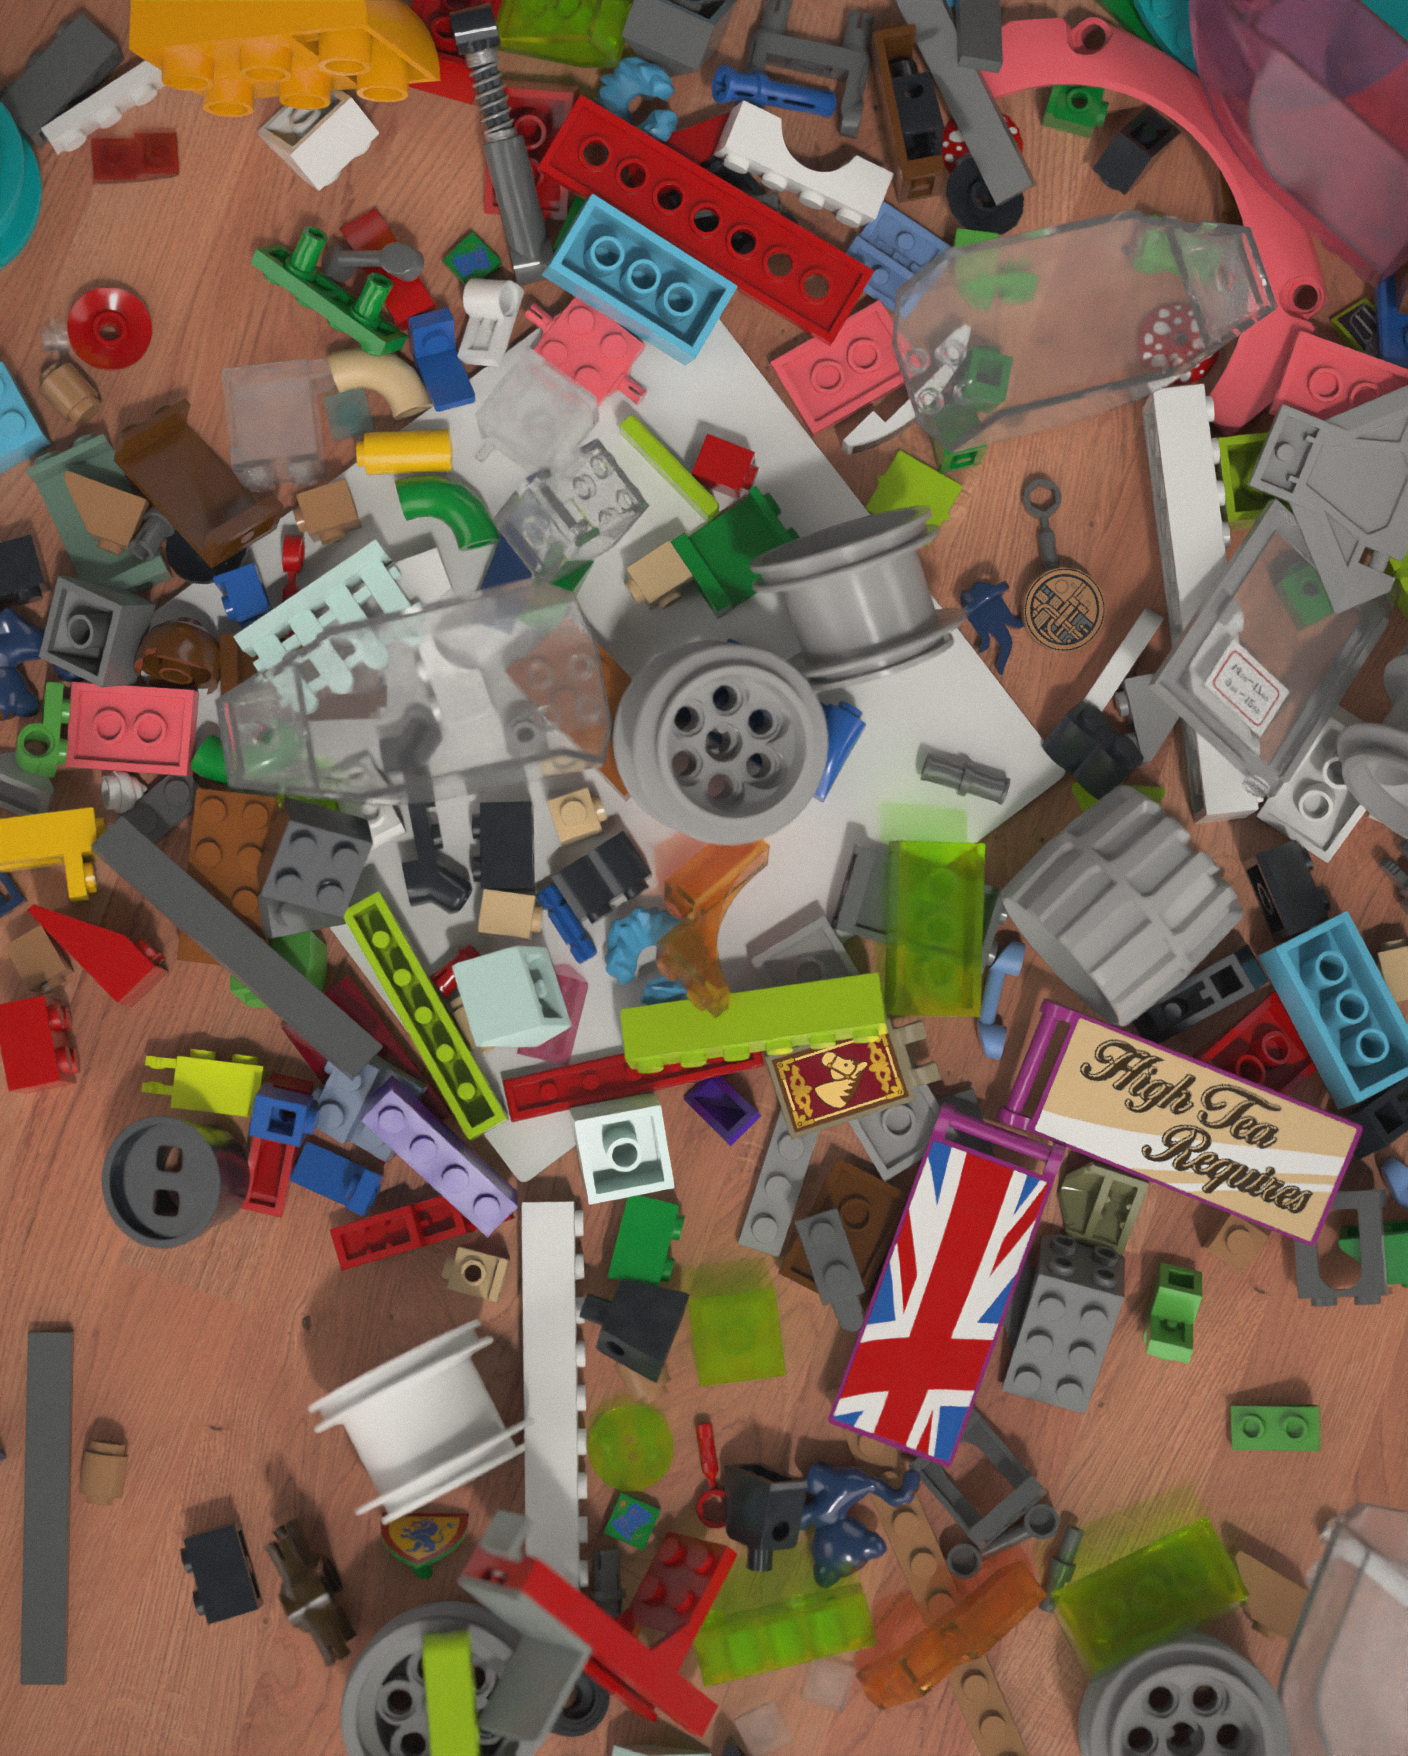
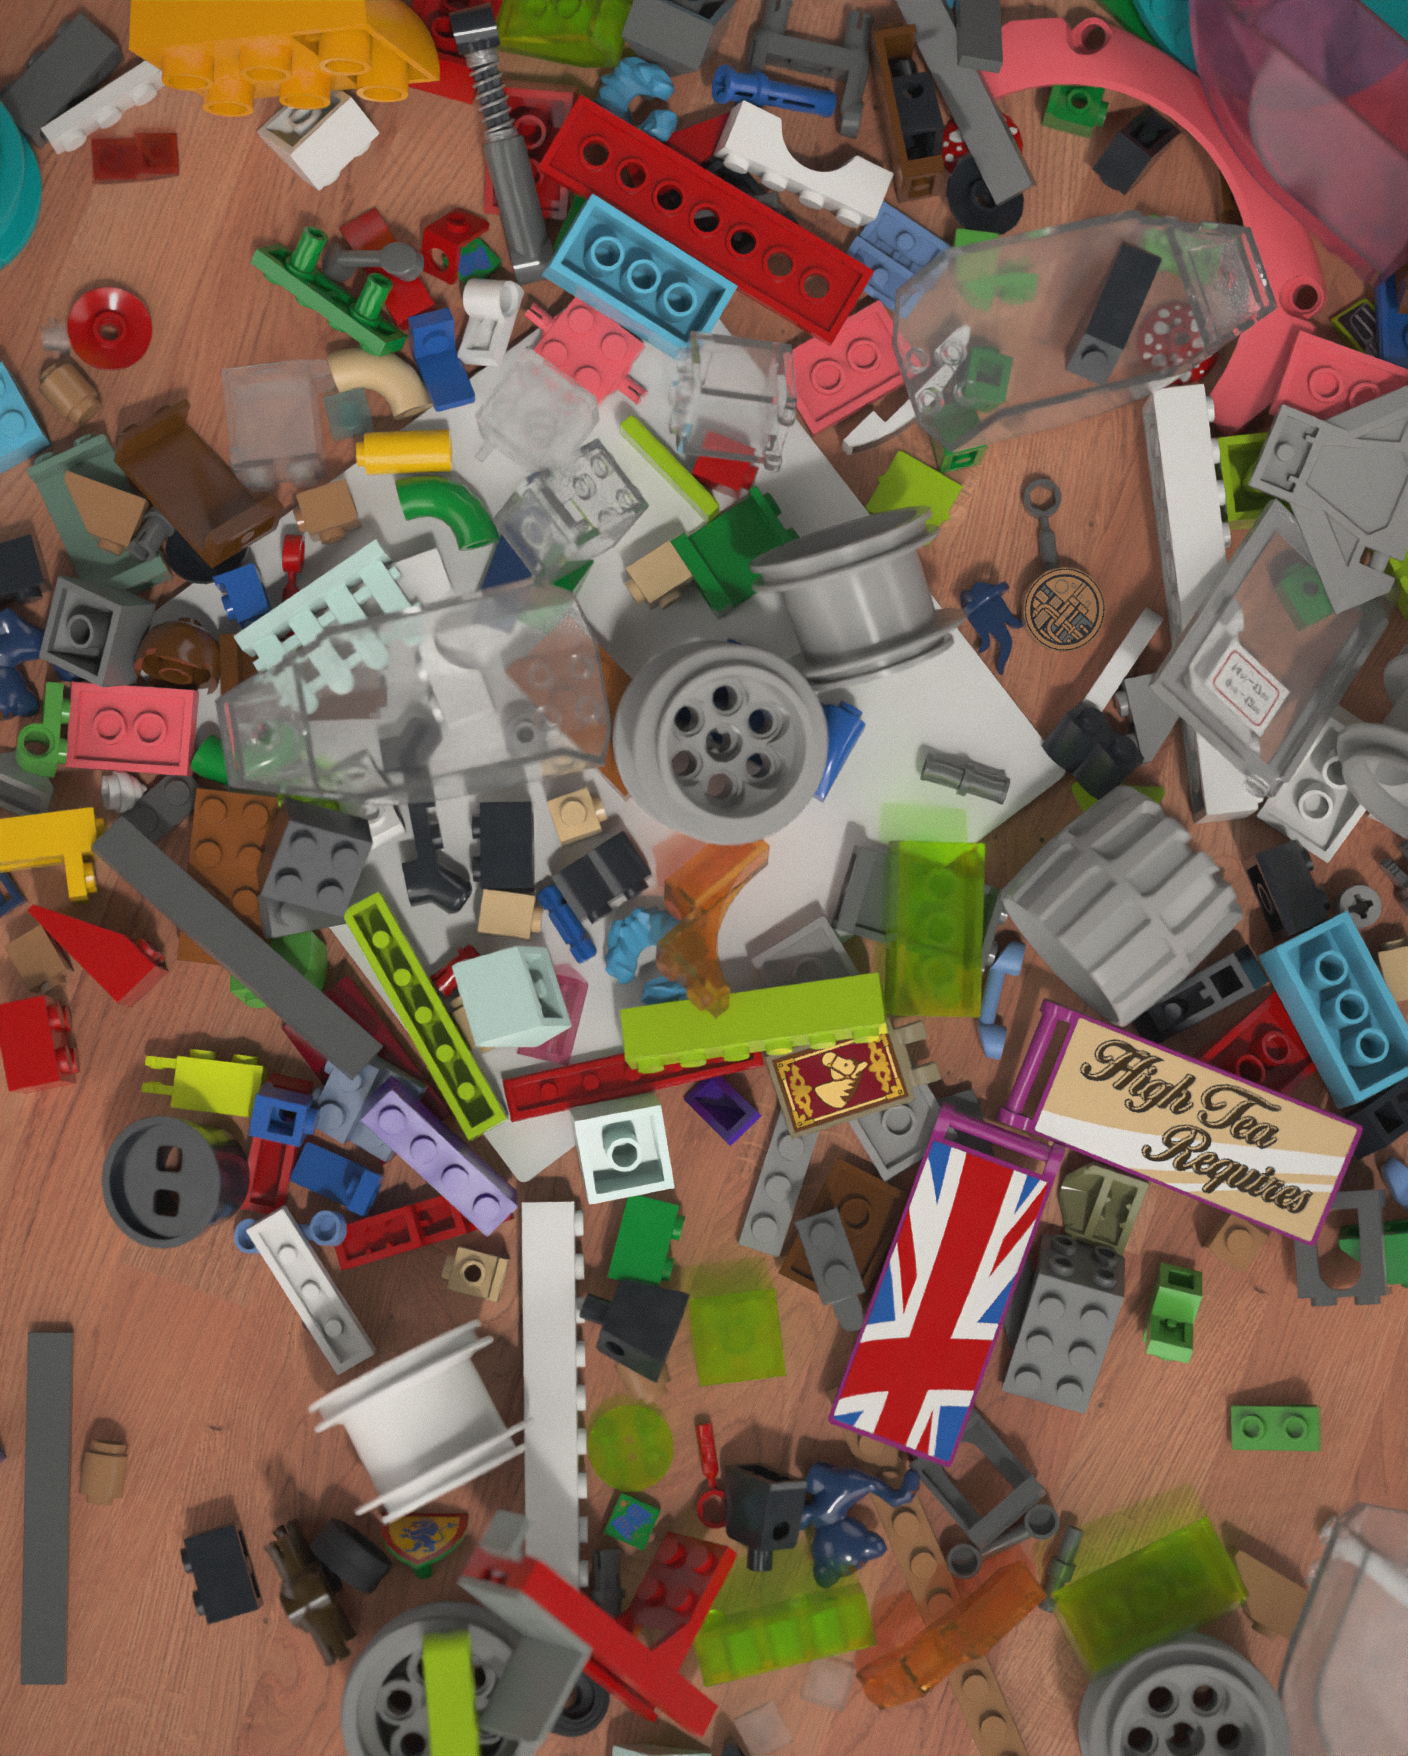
(311, 1289): none -> white plate
(326, 1229): none -> medium blue bar
(351, 1555): none -> black tyre
(450, 235): none -> red bracket
(733, 398): none -> clear container
(1111, 314): none -> black slope
(1371, 903): none -> light grey wheel

